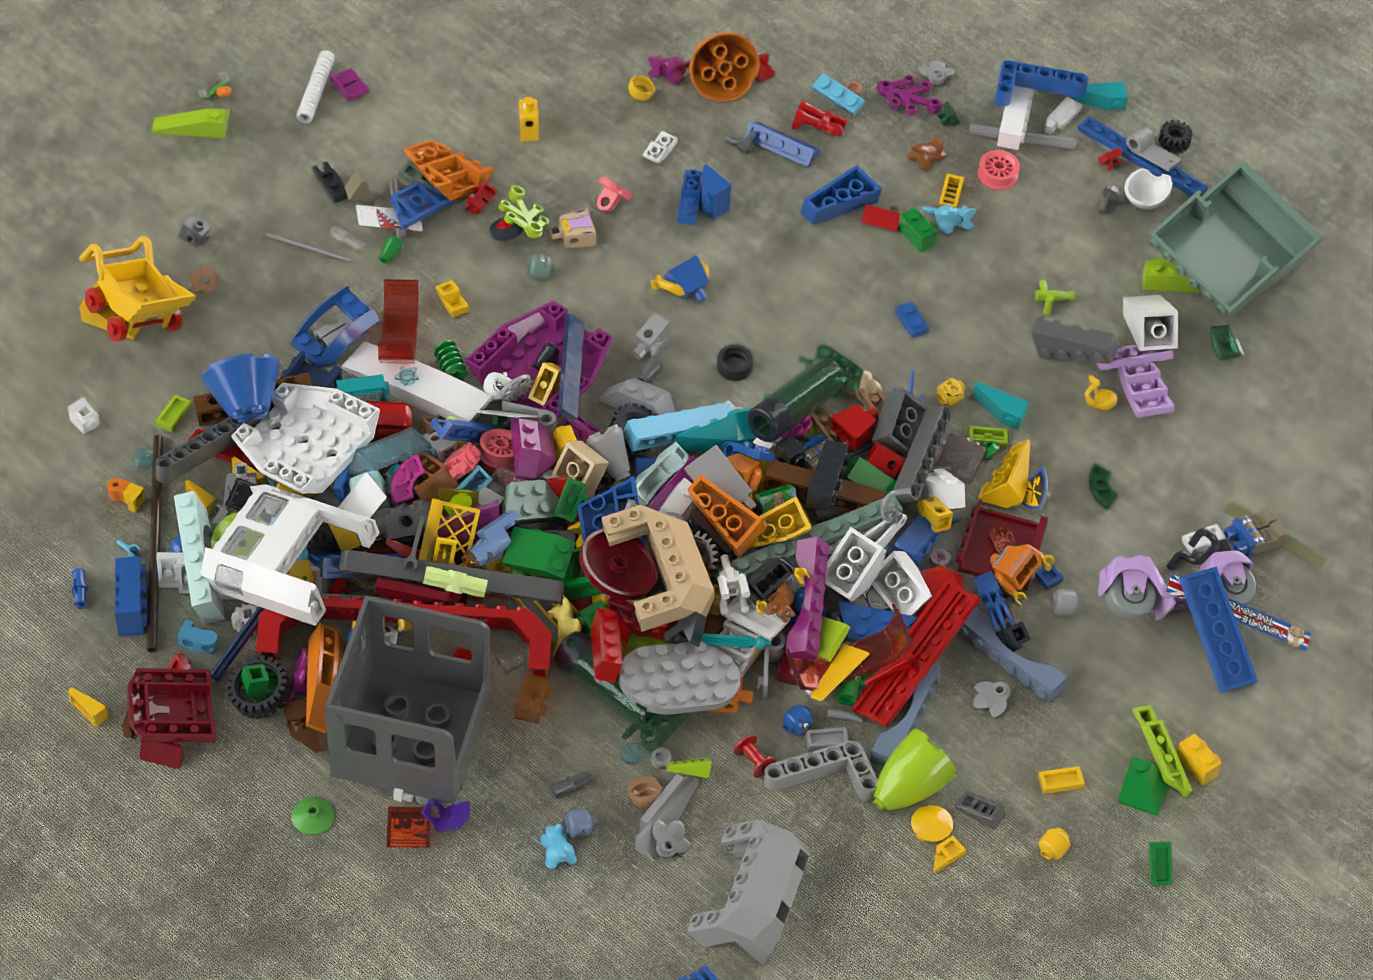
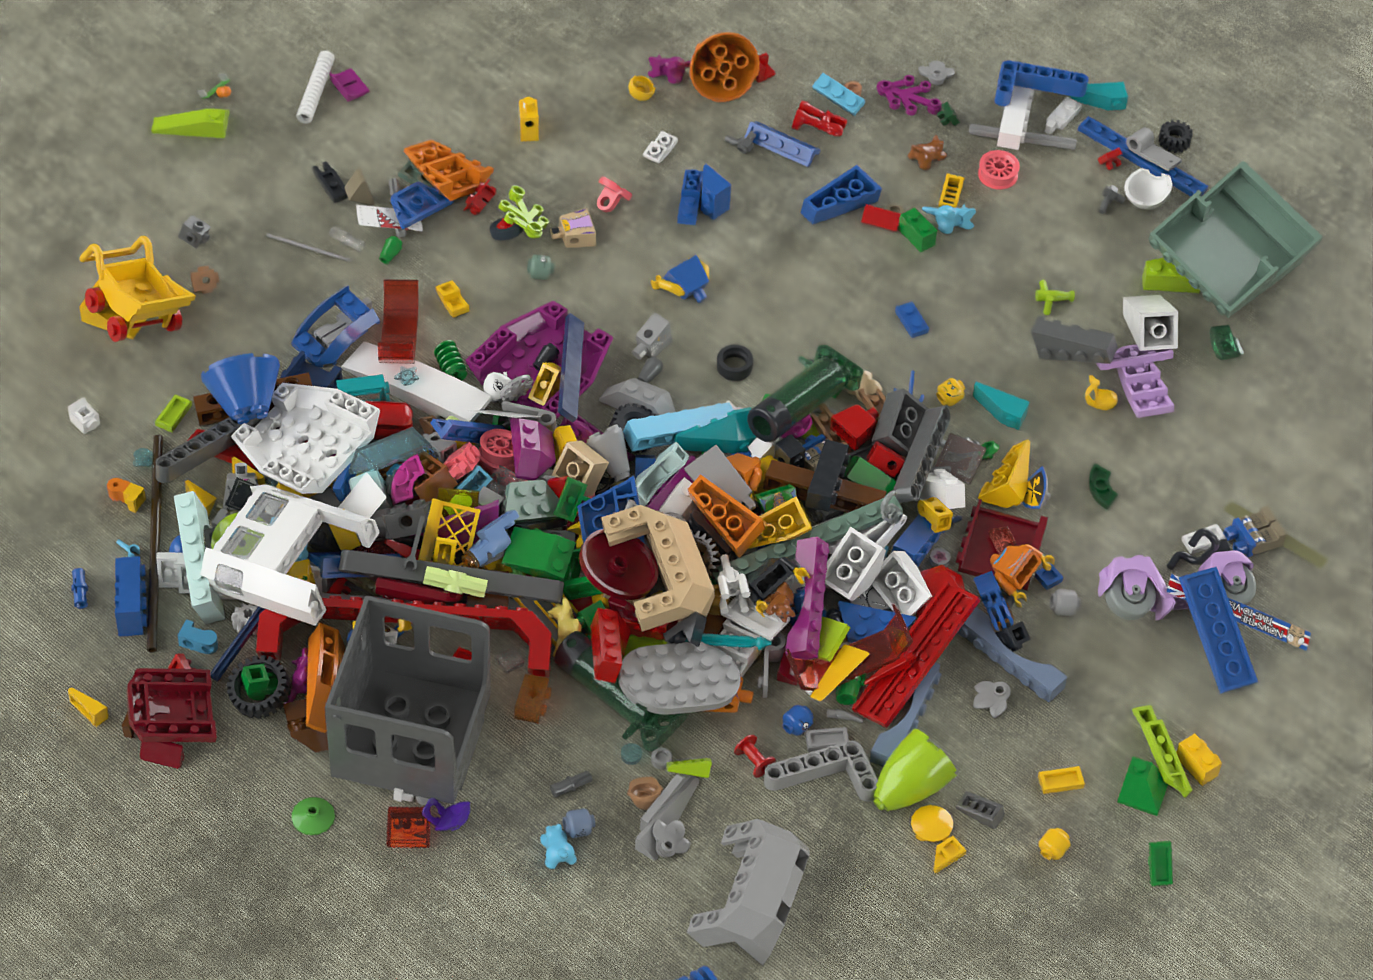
(748, 449): blue plate -> none
(1002, 440): lime tile -> none

